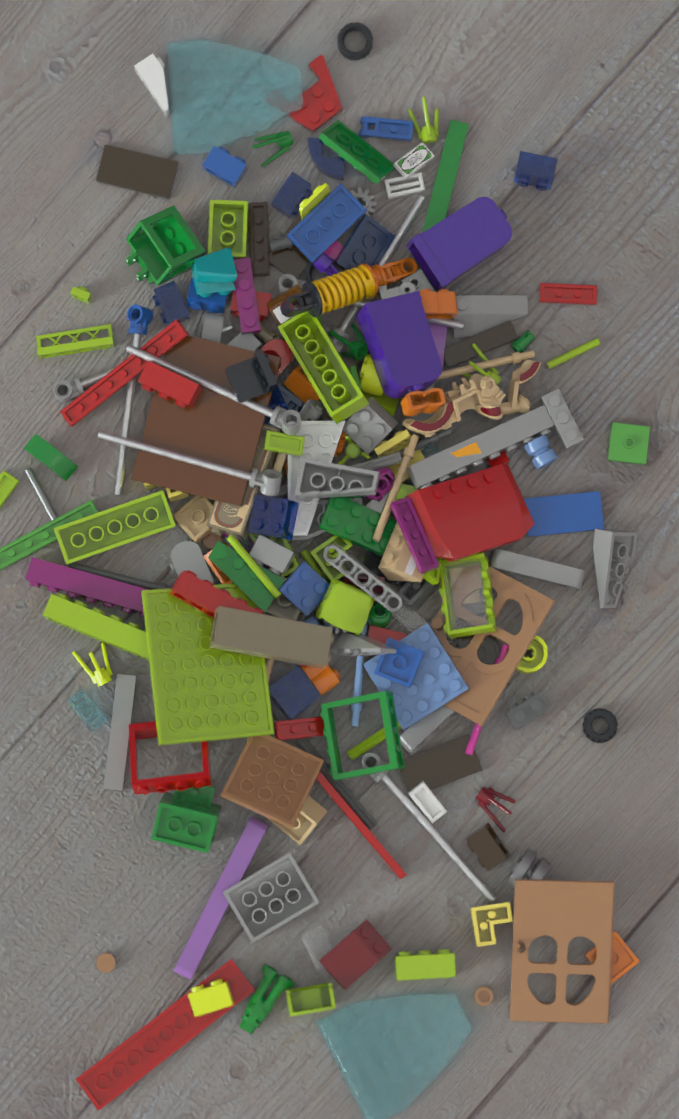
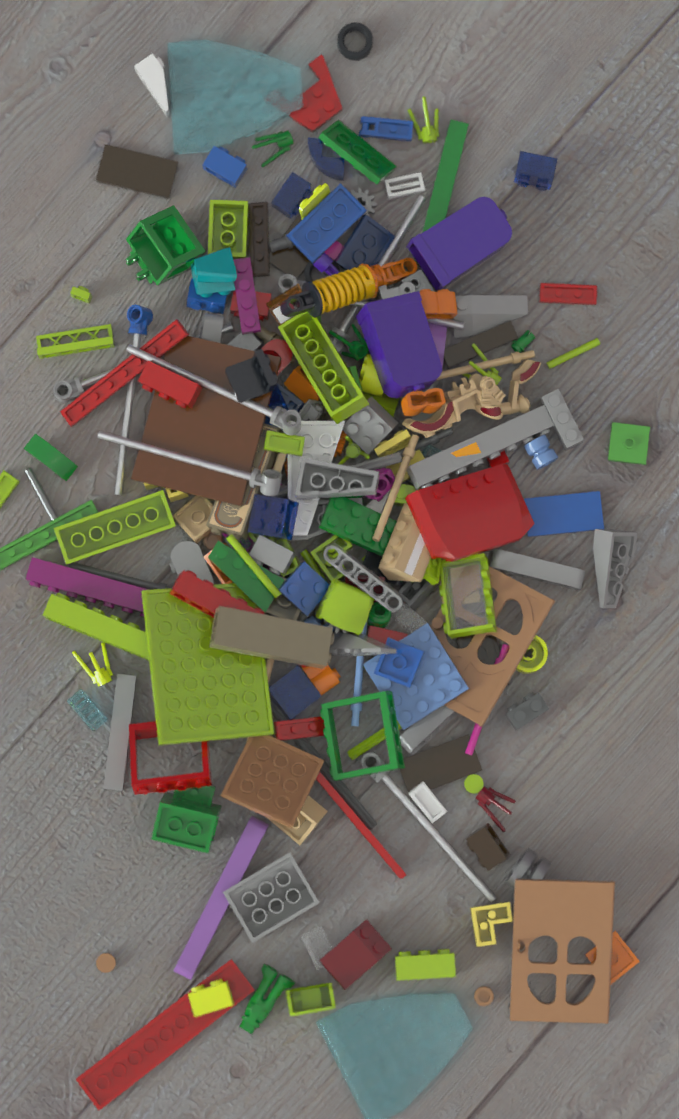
(171, 303): clear blue brick -> none
(414, 160): white tile -> none
(414, 535): magenta plate -> none
(473, 784): none -> lime tile
(600, 713): black tyre -> none

